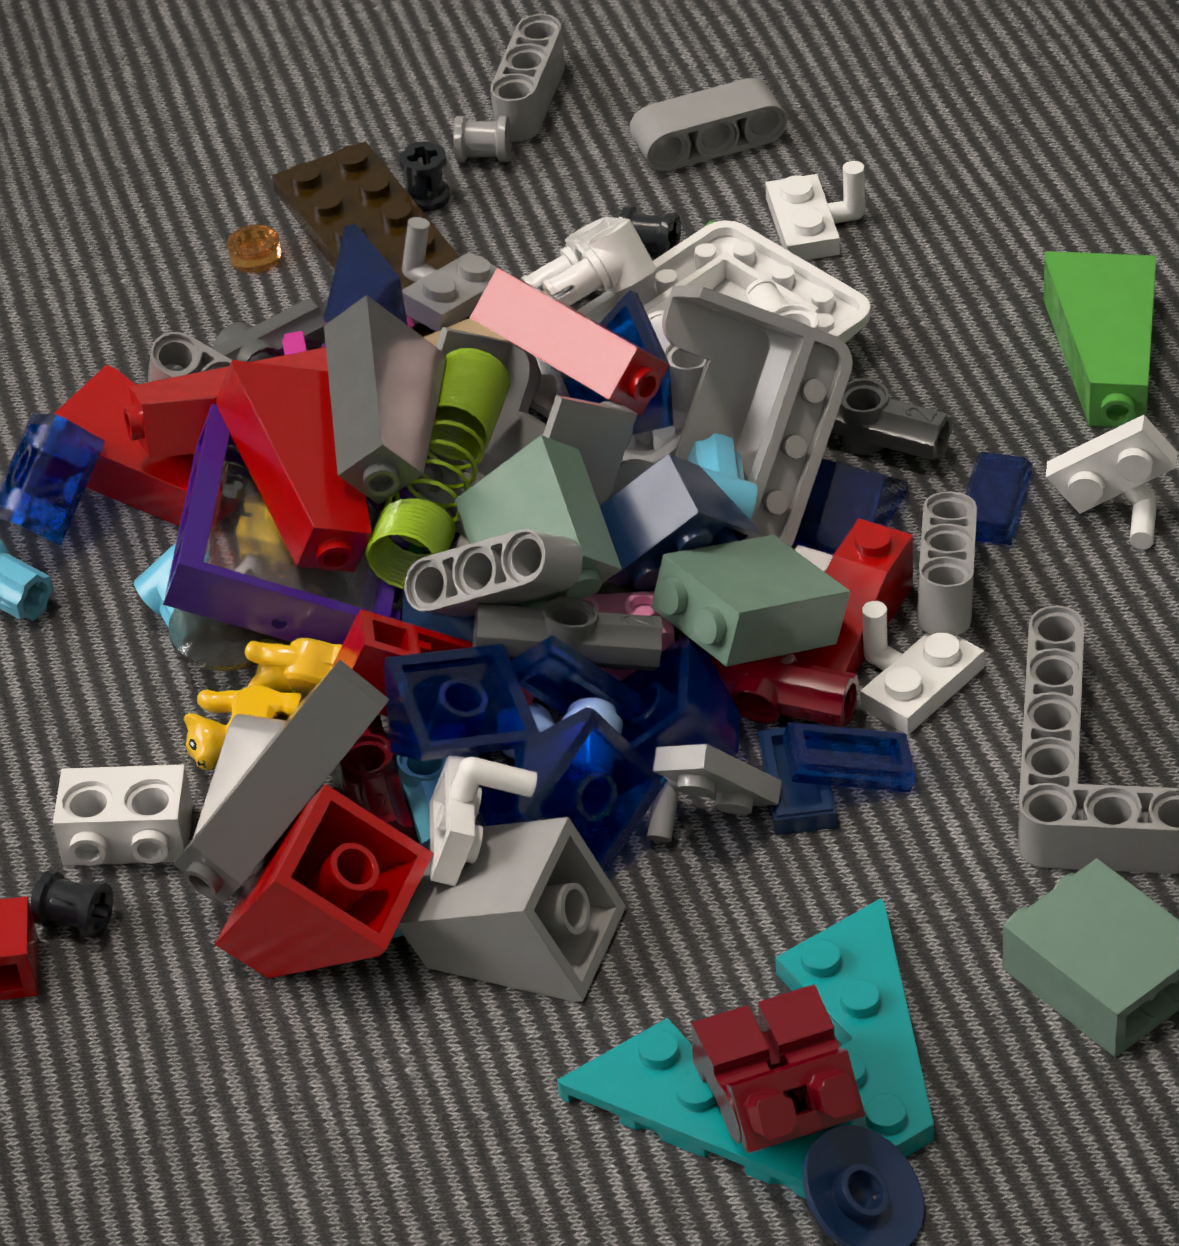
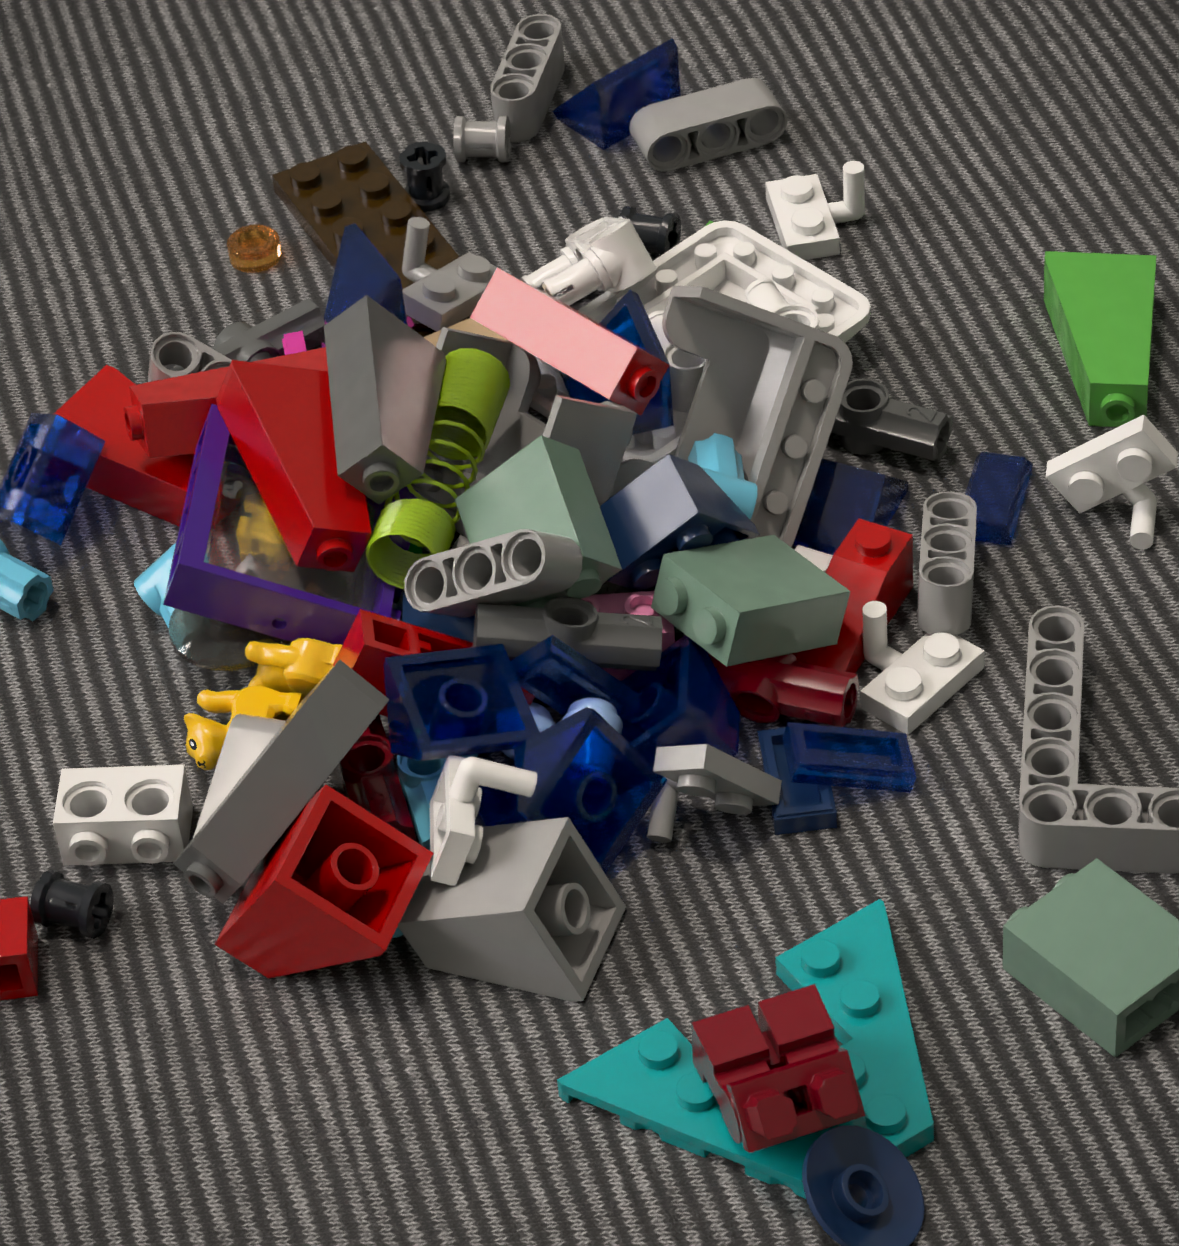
(608, 105): none -> clear blue slope

